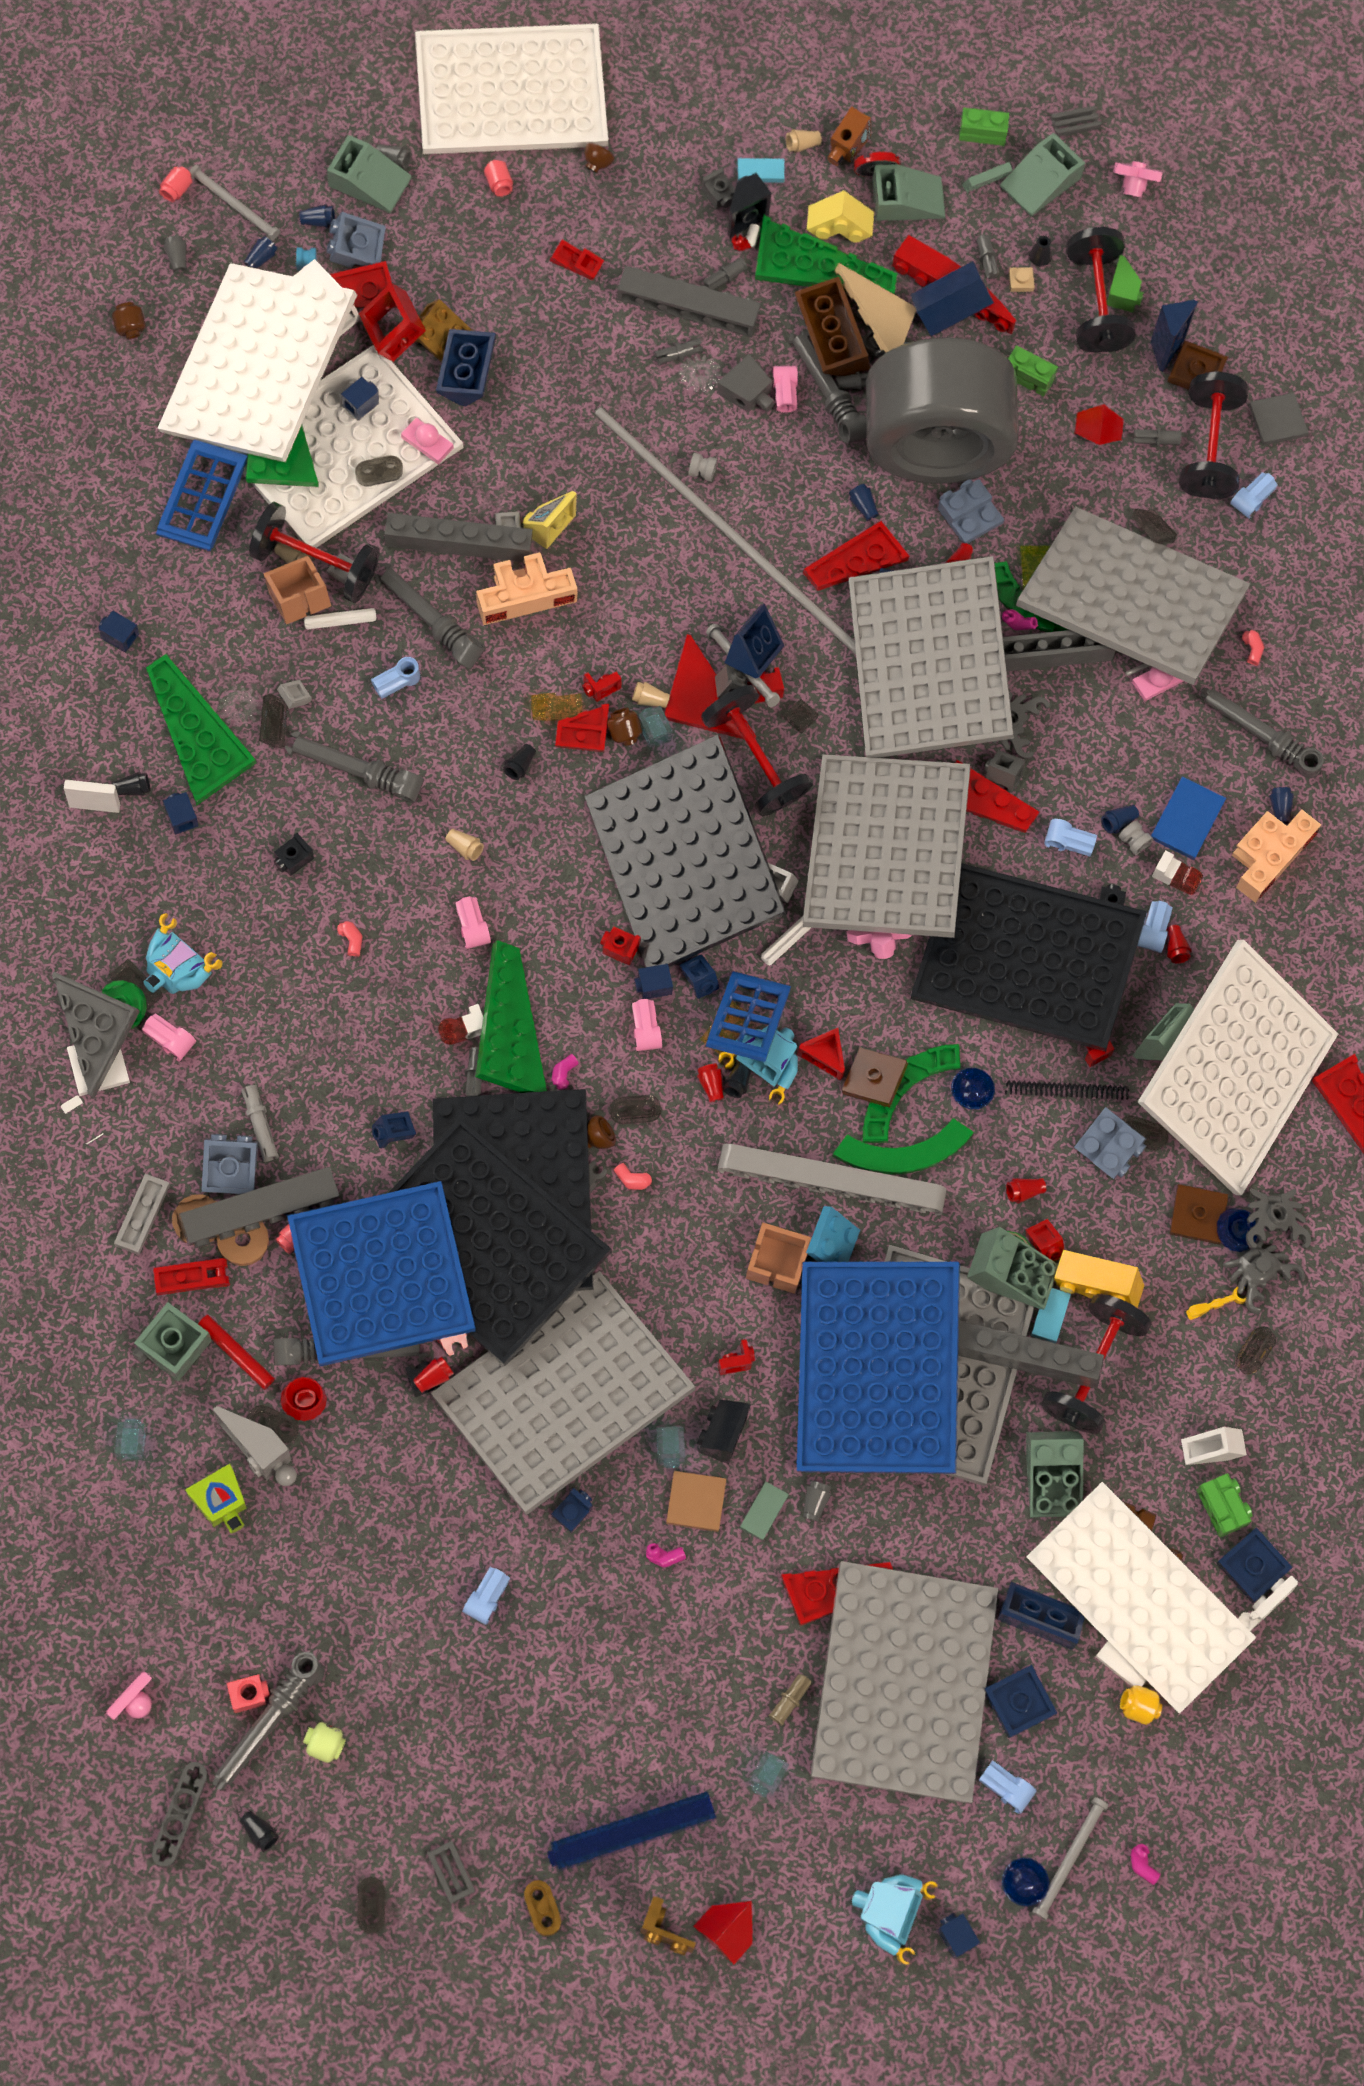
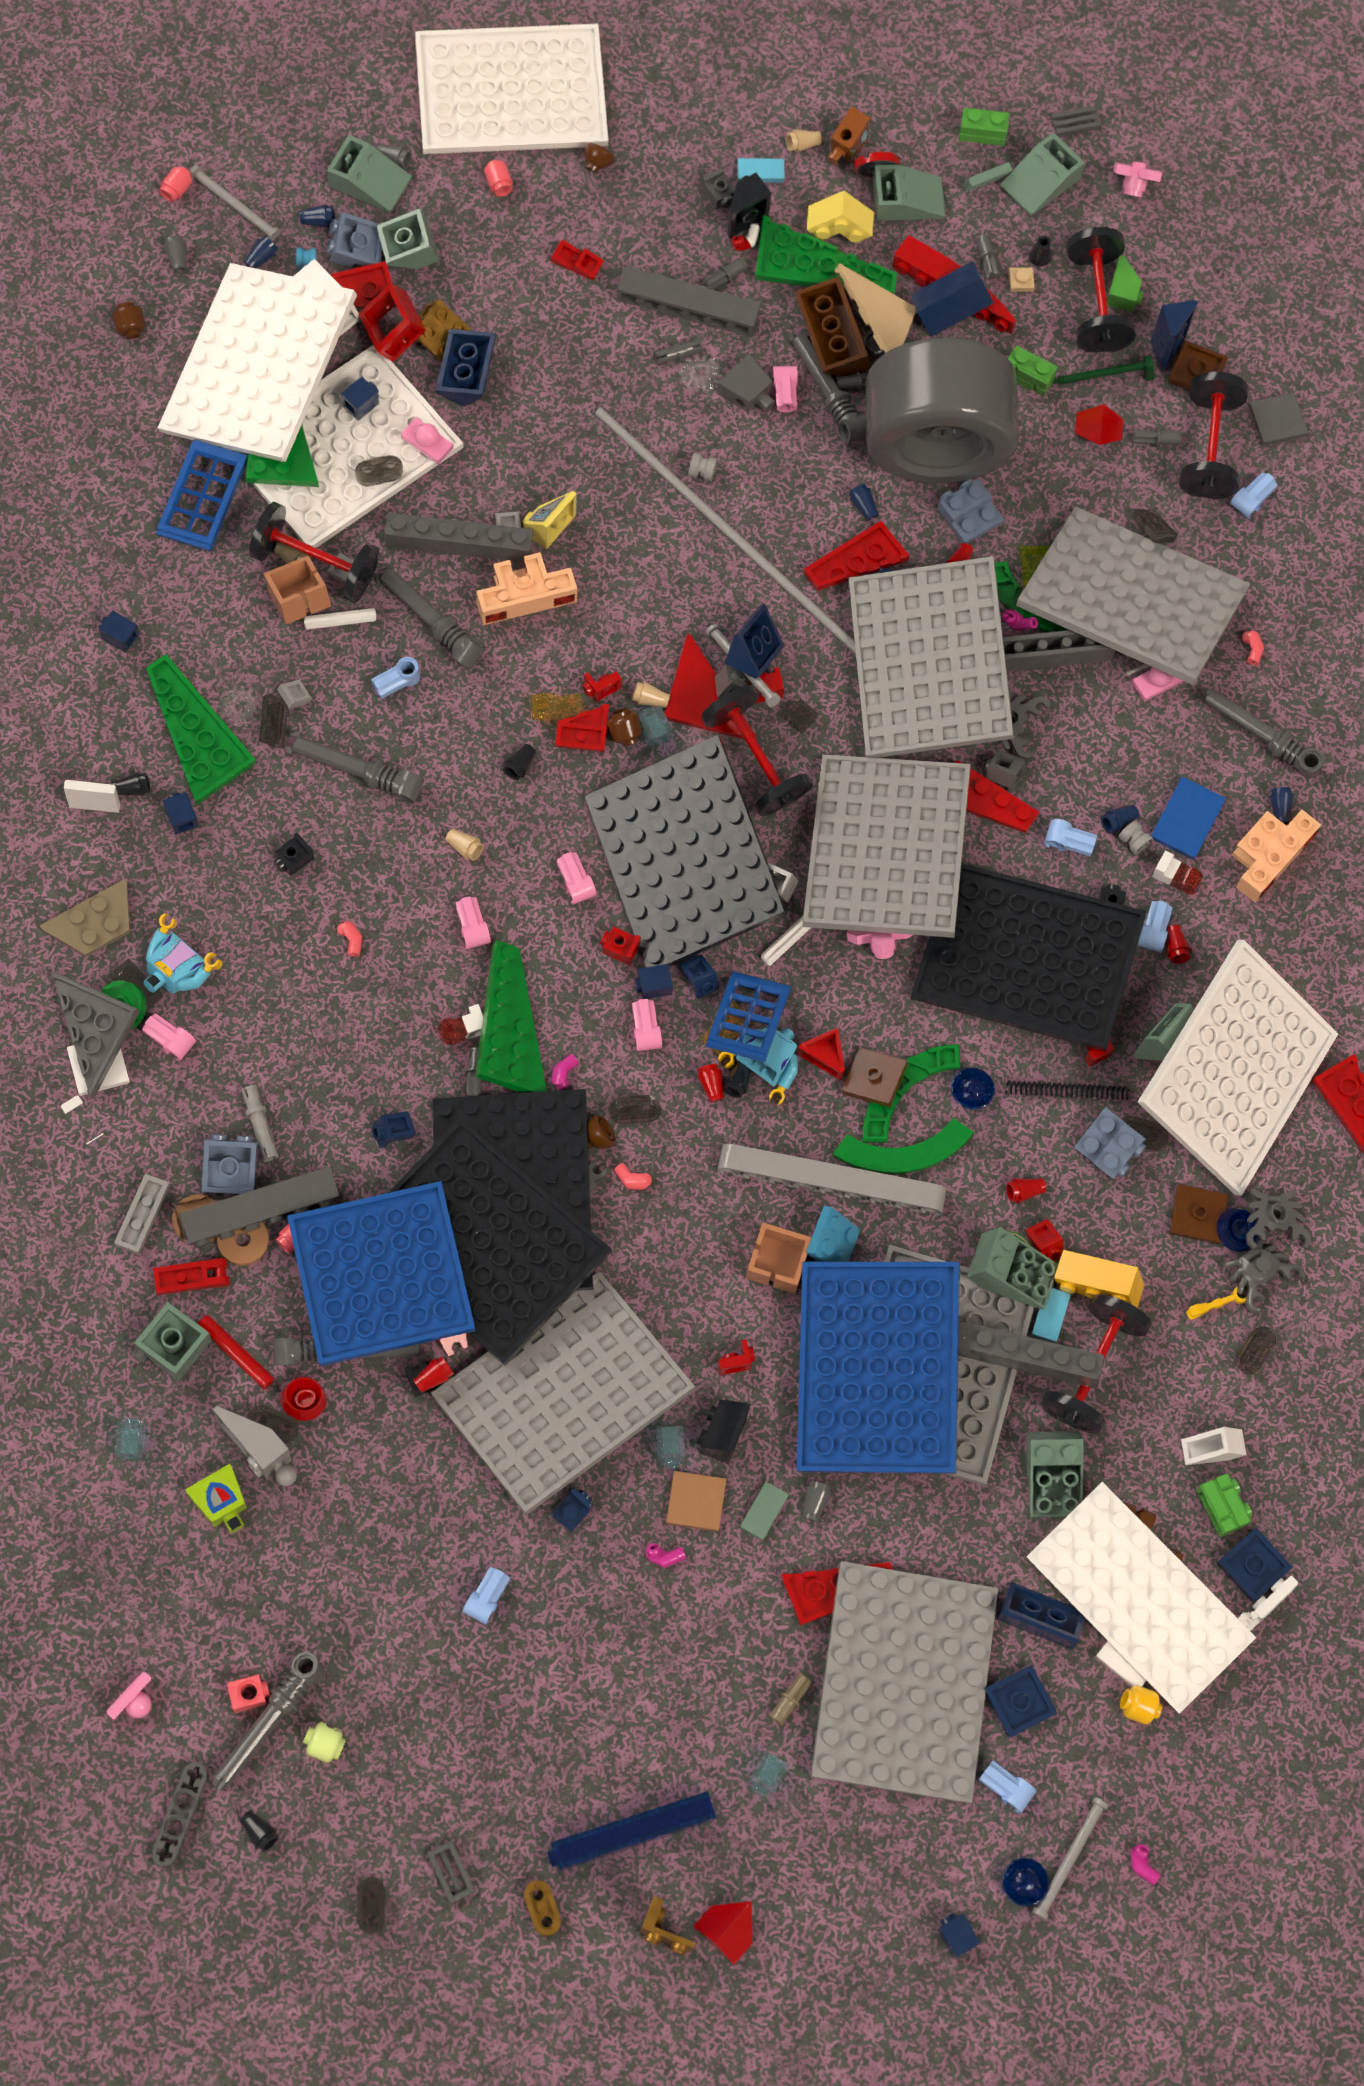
(93, 921): none -> dark tan wing
(408, 241): none -> sand green slope
(575, 878): none -> bright pink piece
(892, 1910): medium azure torso -> none
(1146, 364): none -> dark green piece

